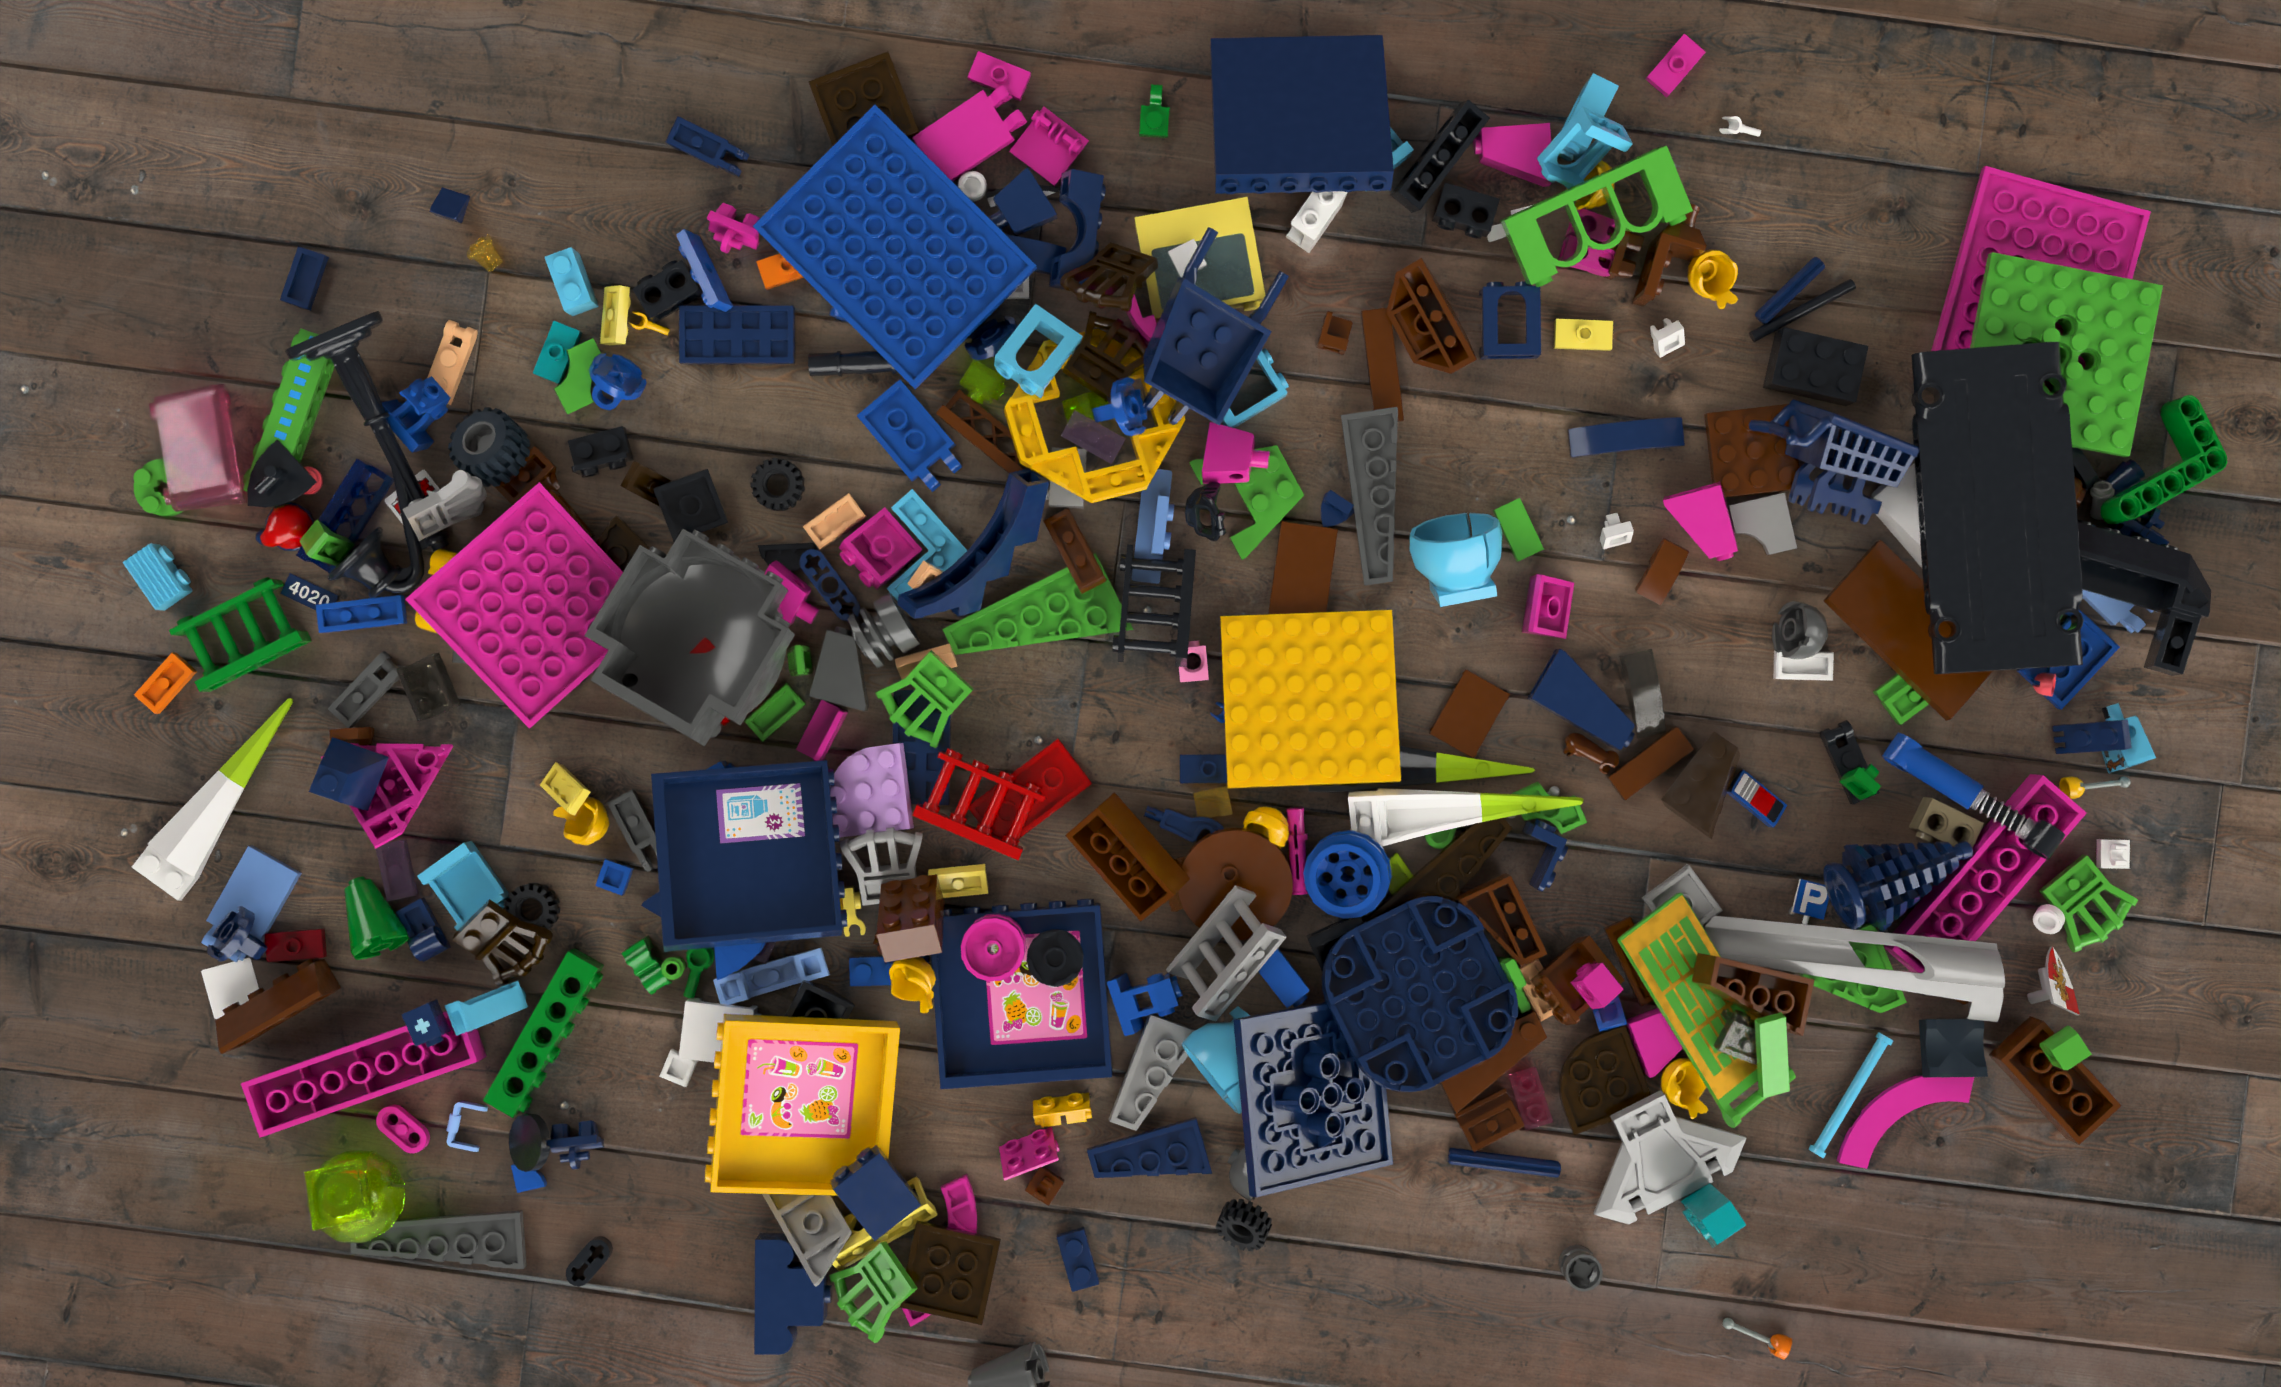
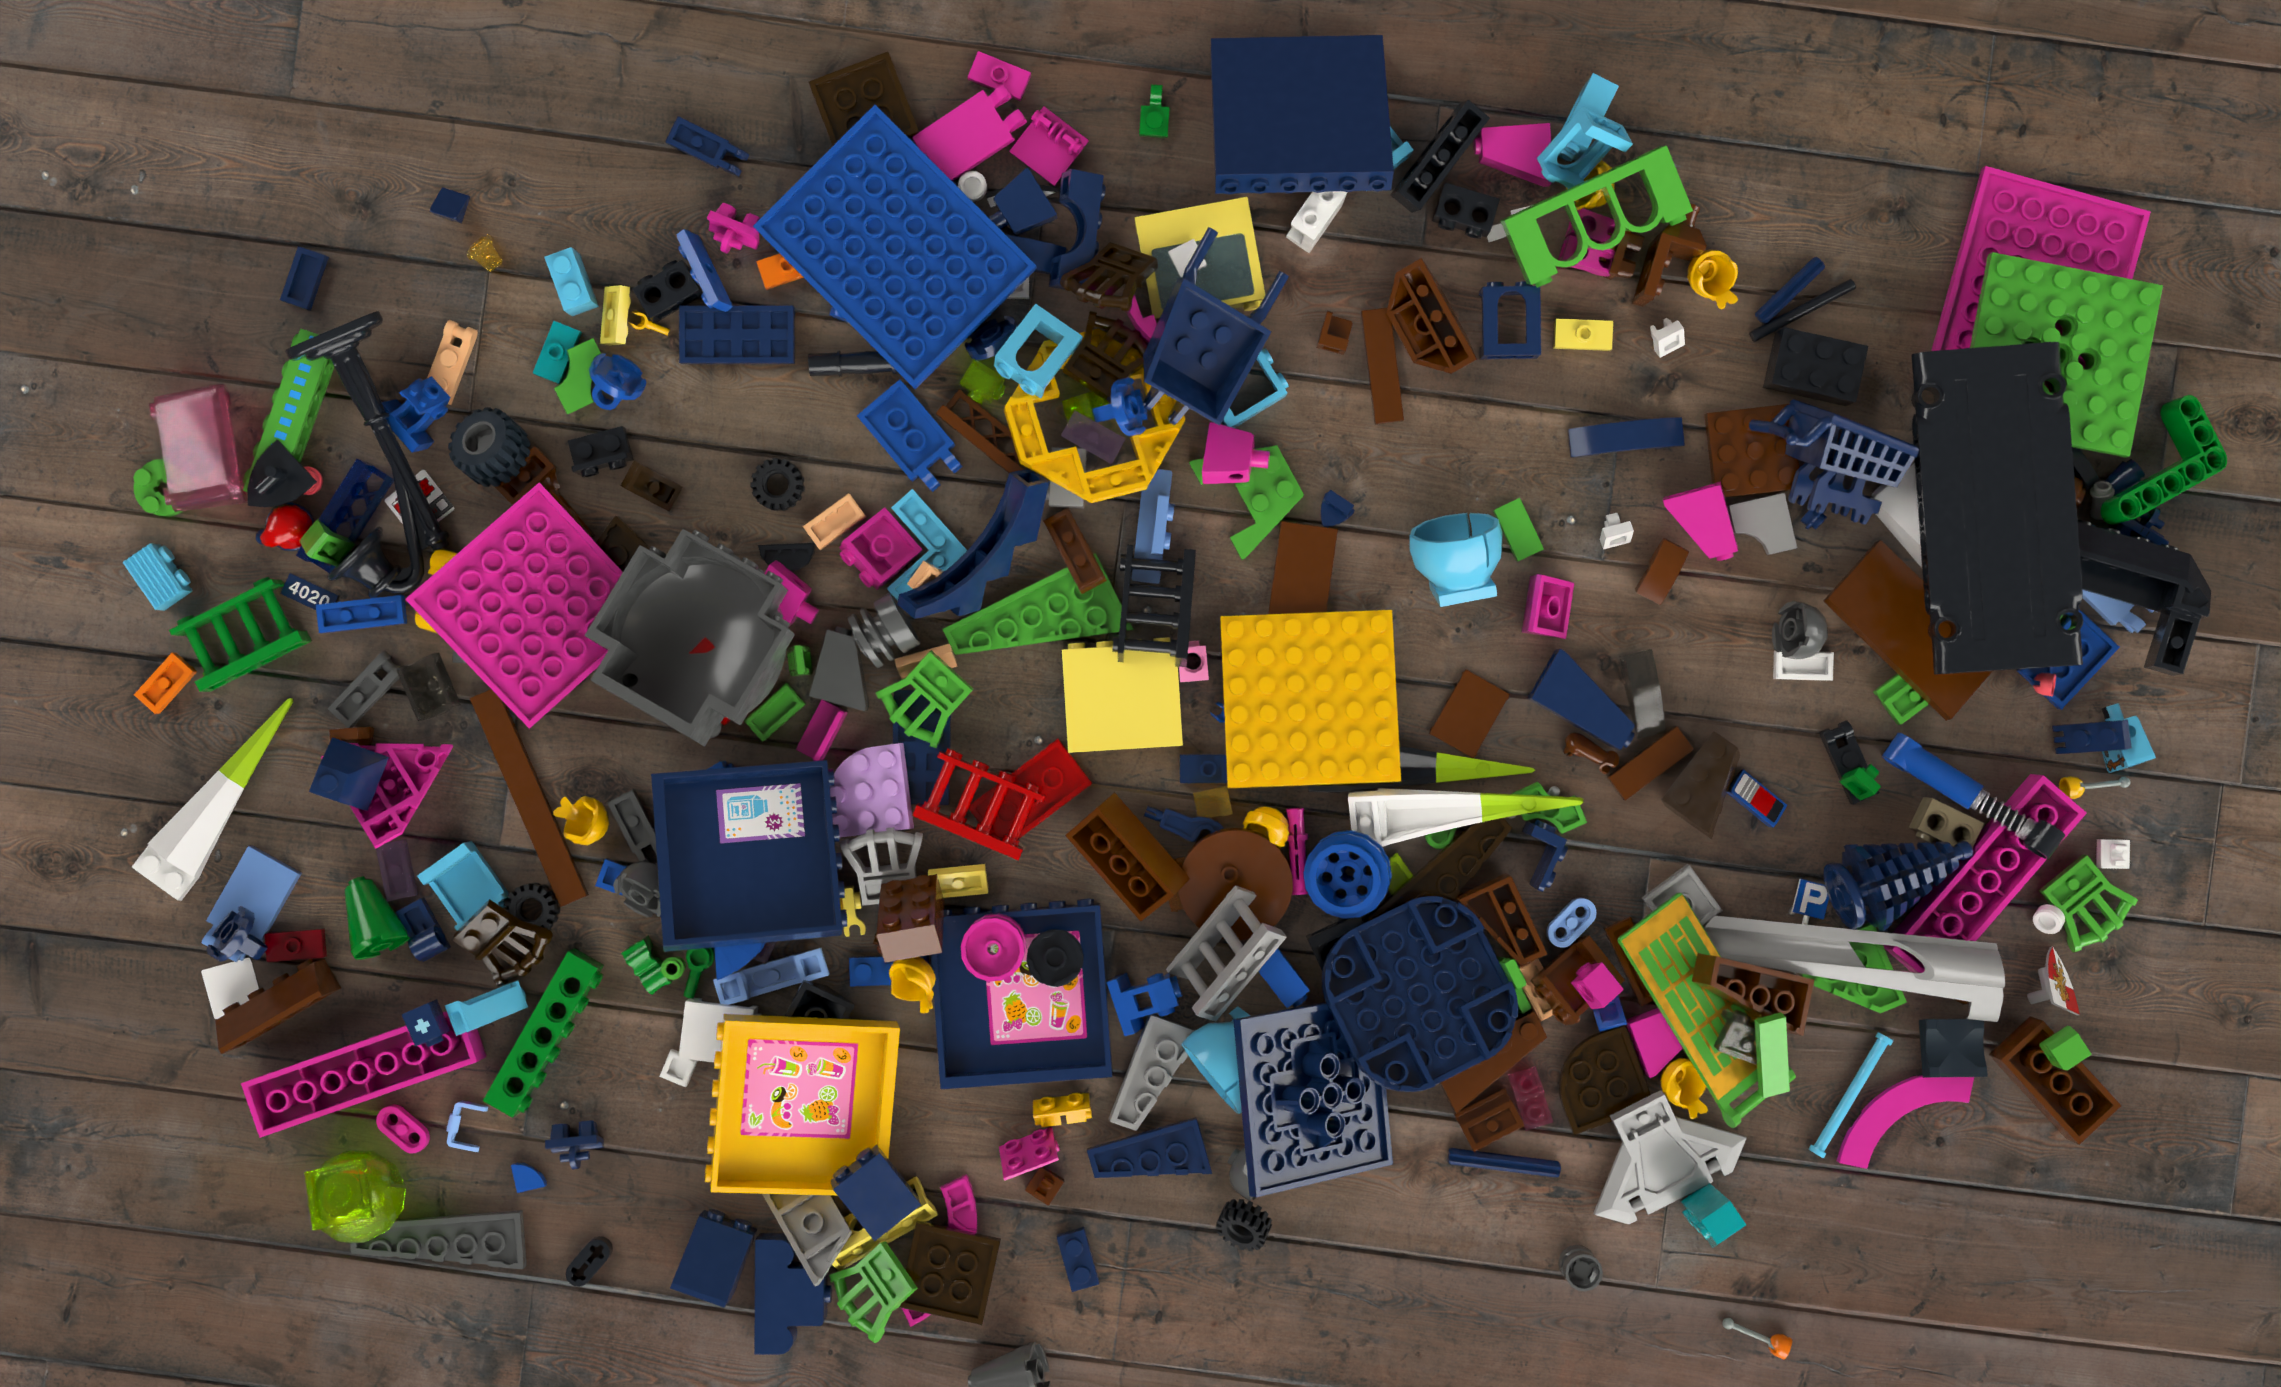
(451, 504): light grey plate -> none
(529, 797): none -> reddish brown tile
(529, 1142): black tile -> none
(565, 788): light yellow plate -> none
(641, 888): none -> dark grey cylinder
(690, 504): black plate -> none
(714, 1258): none -> dark blue slope
(849, 597): dark blue beam -> none
(1120, 702): none -> light yellow panel
(1205, 498): black helmet -> none
(1371, 463): dark grey wing -> none
(1573, 925): none -> light blue plate
(1675, 65): dark pink plate -> none
(1736, 126): white hand -> none
(1813, 519): none -> dark blue plate

